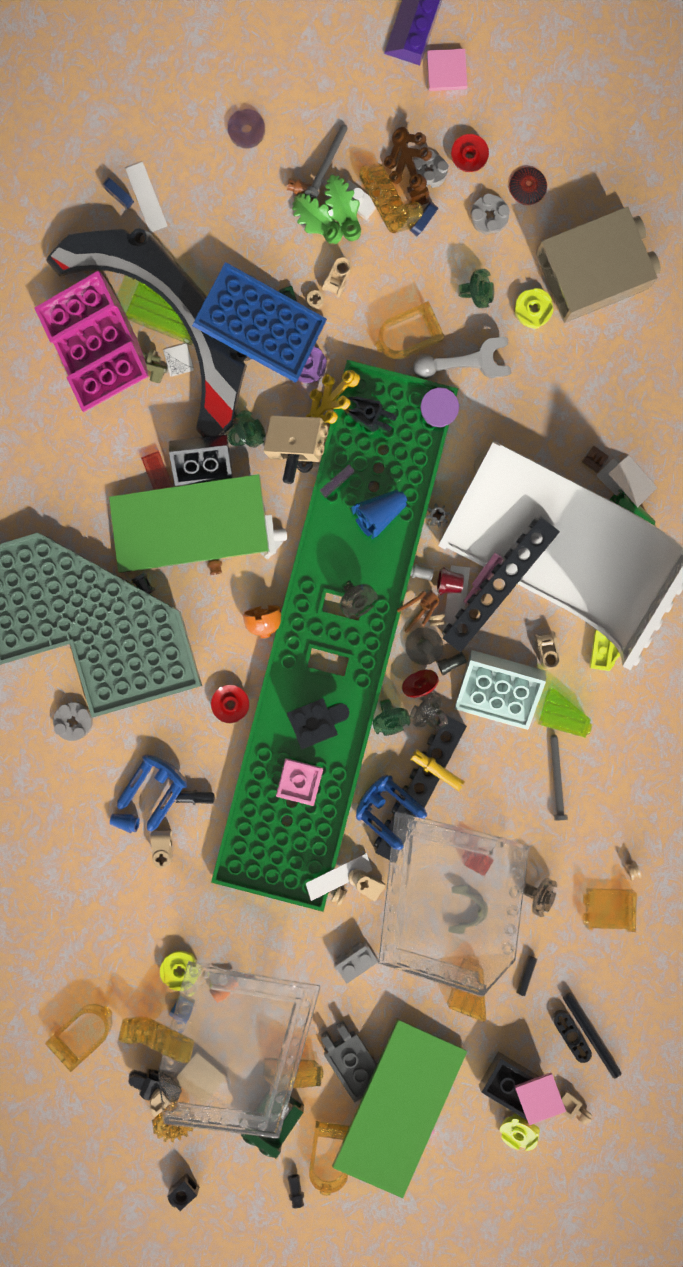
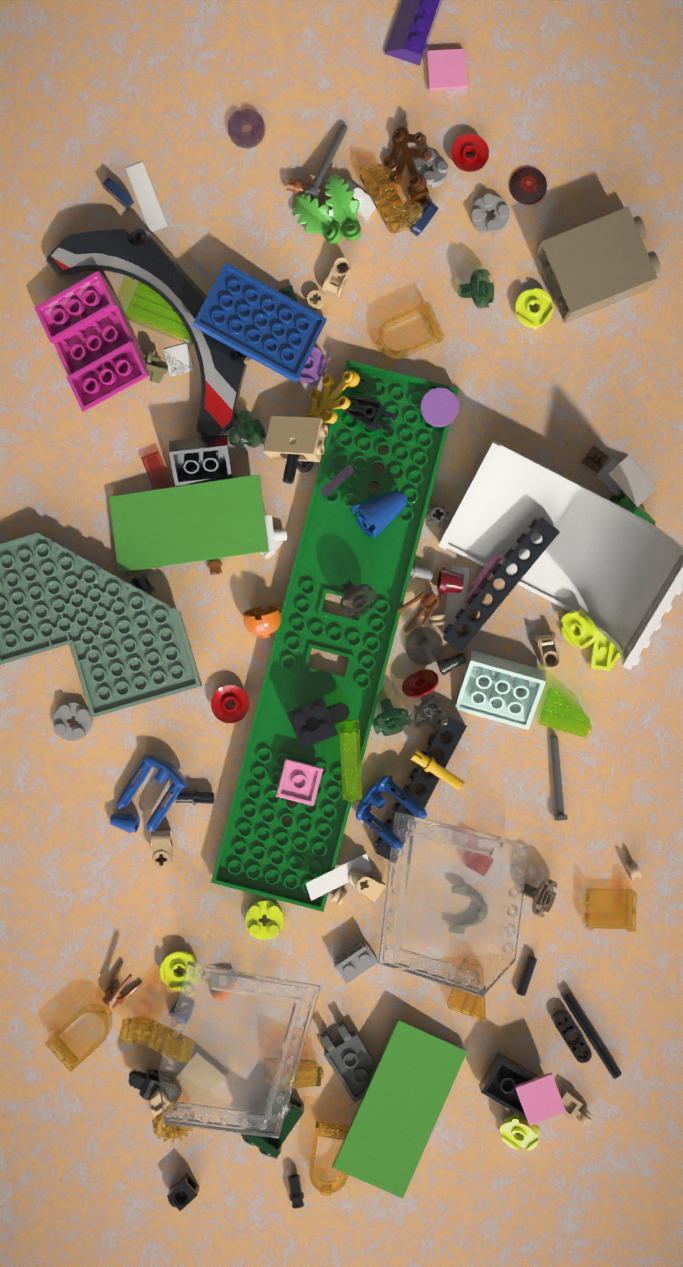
(114, 995): none -> dark orange plant
(272, 912): none -> neon yellow plate
(350, 760): none -> clear neon green slope
(426, 365): light grey piece -> none
(581, 620): none -> neon yellow plate

